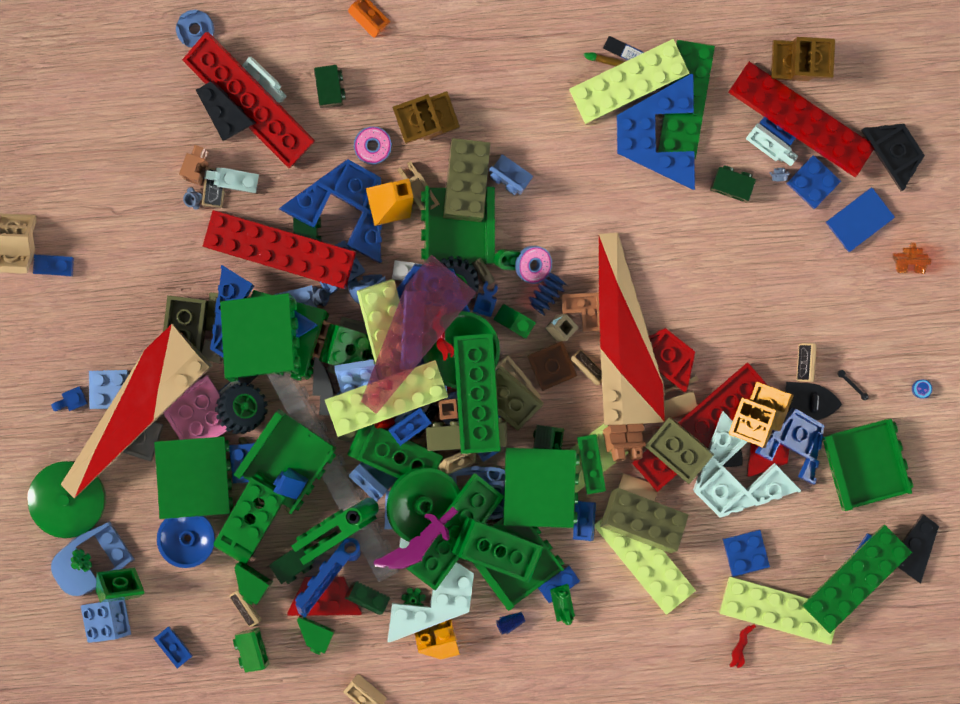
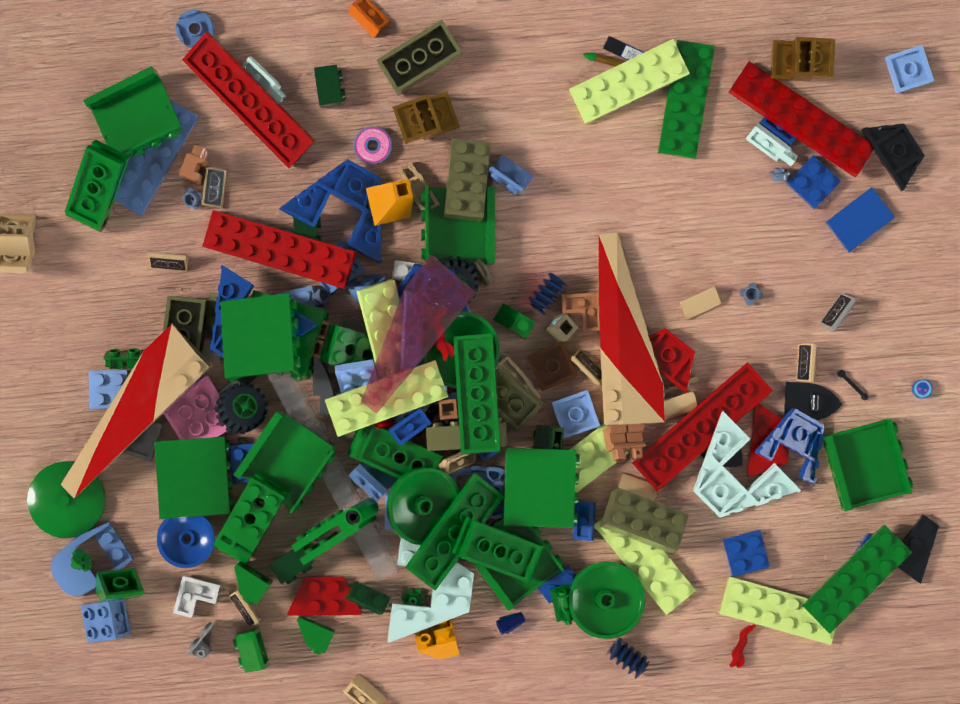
(53, 265): blue plate -> none
(72, 400): blue plate -> none
(96, 185): none -> green hinge
(115, 358): none -> green hinge
(135, 113): none -> green panel
(148, 170): none -> medium blue plate
(168, 261): none -> slope
(173, 647): blue plate -> none
(190, 591): none -> white plate
(199, 646): none -> light grey hinge
(224, 113): black wing -> none
(233, 179): light aqua hinge -> none
(290, 484): blue slope -> none
(328, 571): blue hinge -> none
(419, 57): none -> olive brick
(419, 545): magenta sword -> none
(486, 302): blue plate -> none
(506, 259): green plate -> none
(543, 267): tile -> none
(575, 414): none -> light blue plate
(591, 464): green plate -> none
(606, 599): none -> green dish
(628, 657): none -> dark blue piece
(638, 132): blue wing -> none
(679, 450): olive plate -> none
(700, 302): none -> tan slope
(733, 184): dark green brick -> none
(756, 294): none -> sand blue plate
(761, 414): bracket -> none
(837, 312): none -> slope
(909, 69): none -> light blue plate
(914, 257): clear orange hips -> none

